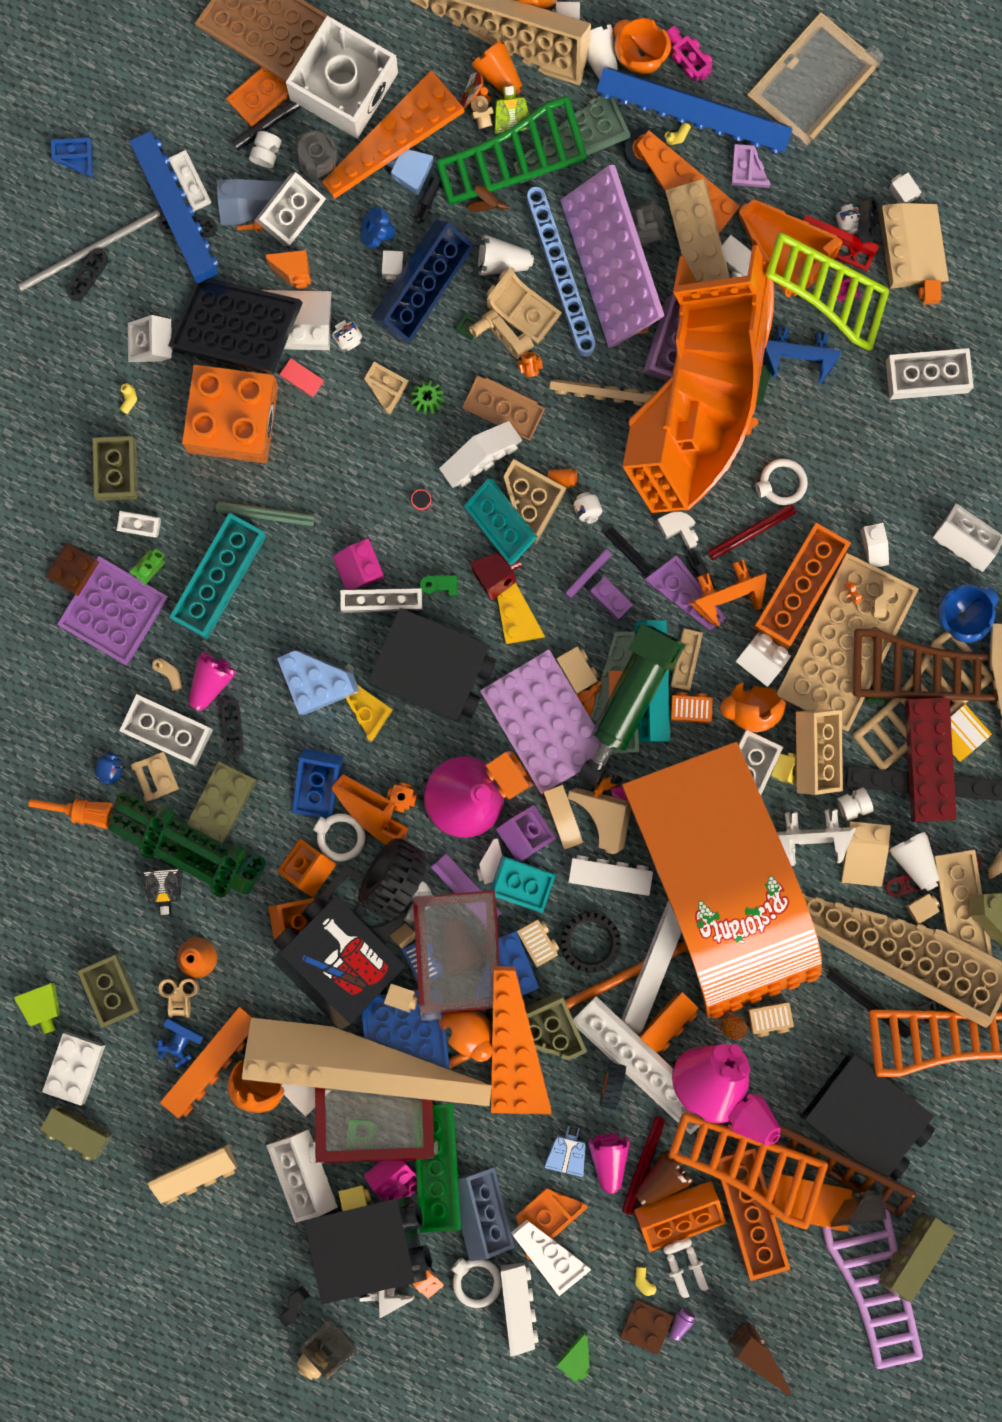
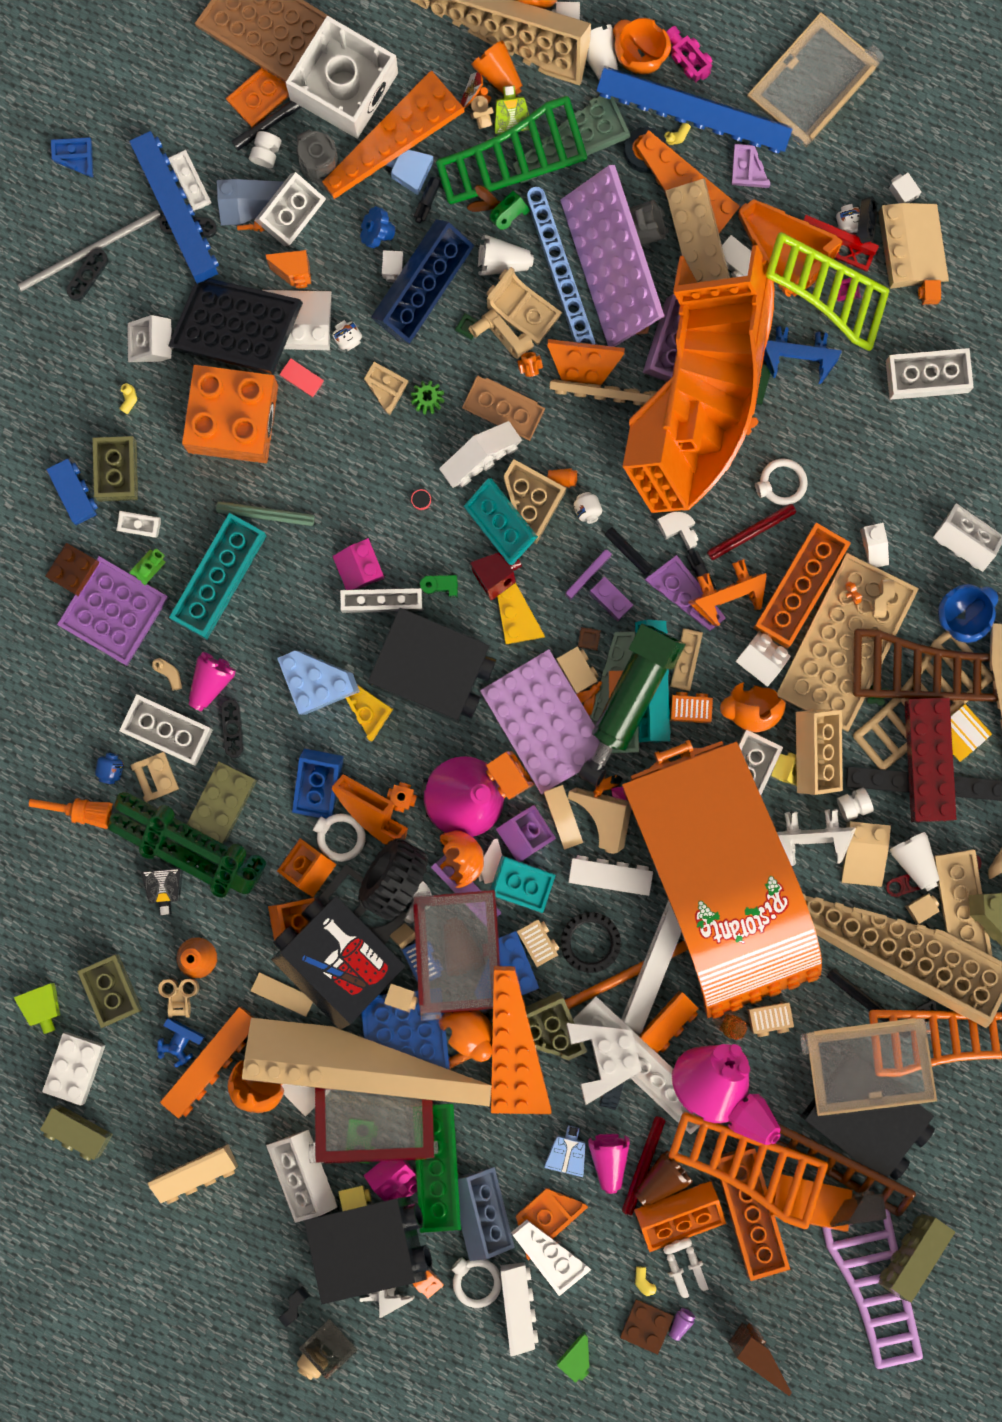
(72, 491): none -> blue brick
(282, 994): none -> tan tile
(463, 855): none -> orange piece
(508, 210): none -> green leg
(584, 361): none -> orange wing
(589, 638): none -> reddish brown tile
(614, 1056): none -> white wing
(686, 752): none -> orange piece
(870, 1066): none -> clear door

